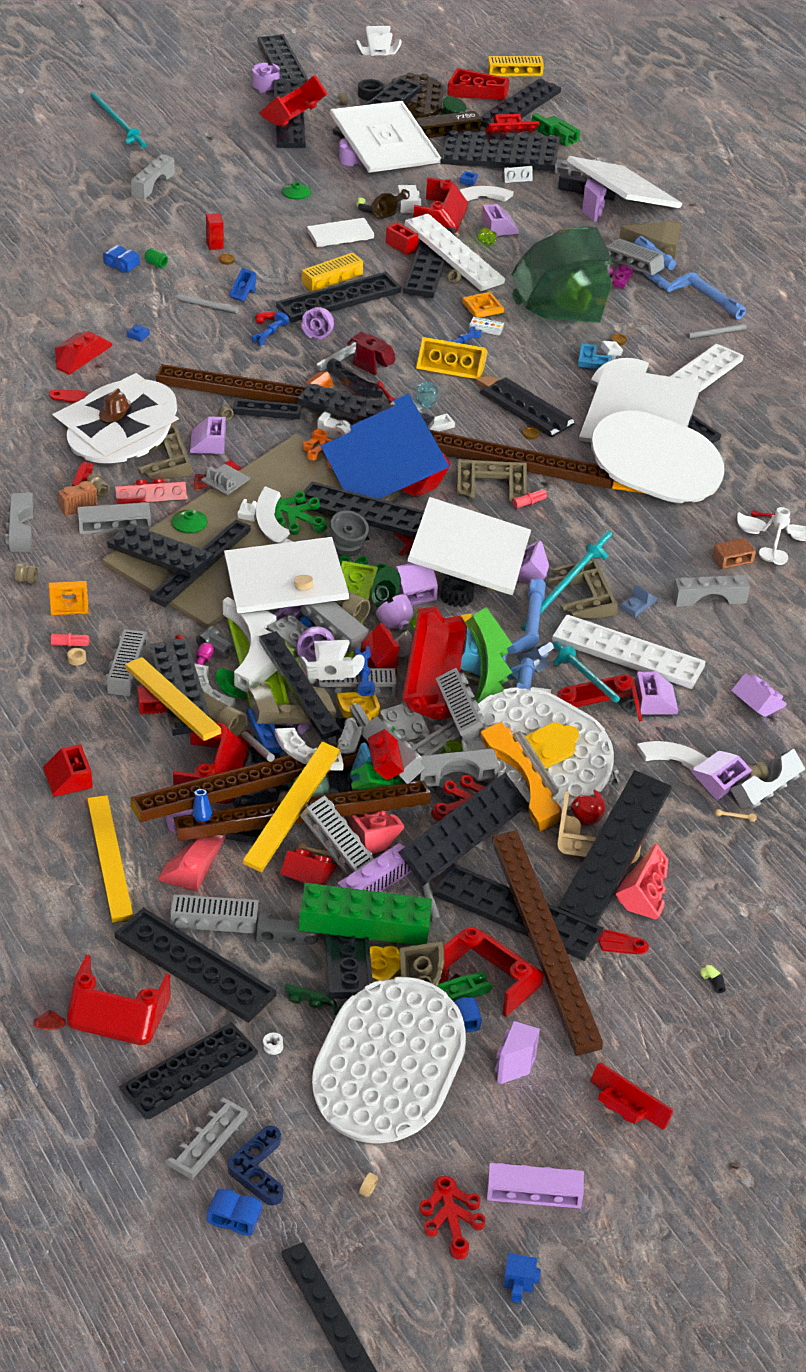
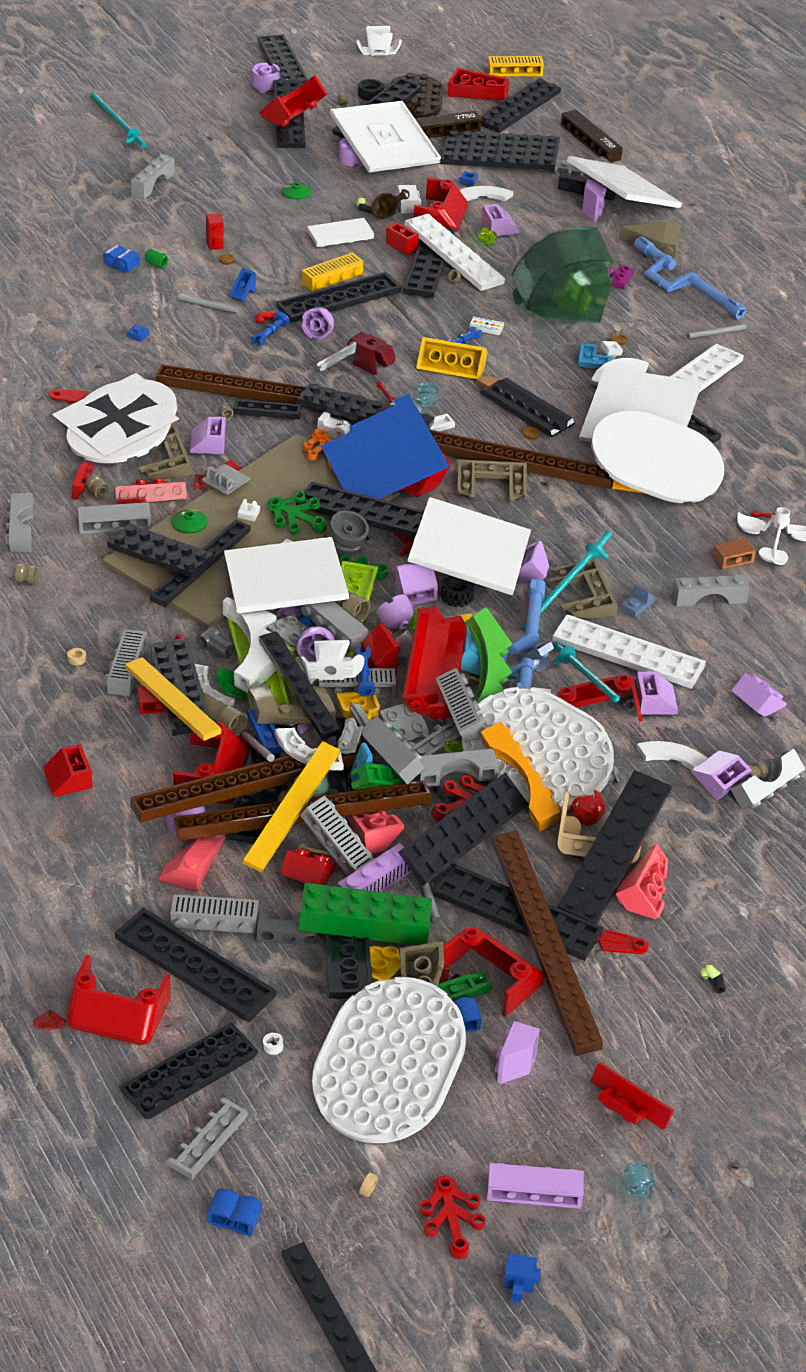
(63, 606): light orange piece -> none
(69, 640): coral axle -> none
(77, 496): nougat brick -> none
(79, 351): red wedge -> none
(110, 859): yellow tile -> none
(114, 406): reddish brown piece -> none
(201, 806): blue cone -> none
(204, 653): dark pink cylinder -> none
(251, 1168): dark blue beam -> none
(265, 516): white tile -> none
(303, 582): tan tile -> none
(315, 998): dark green piece -> none
(322, 379): orange brick -> none
(353, 381): black plate -> none
(385, 586): dark green piece -> none
(385, 754): red brick -> none
(453, 105): dark green piece -> none
(486, 300): light orange piece -> none
(510, 123): red bracket -> none
(517, 174): hinge -> none
(529, 498): coral axle -> none
(537, 765): light grey axle -> none
(553, 743): yellow plate -> none
(557, 127): green plate -> none
(591, 136): none -> dark brown brick
(636, 256): light grey brick -> none
(639, 1179): none -> clear light blue head
(751, 817): tan hinge -> none

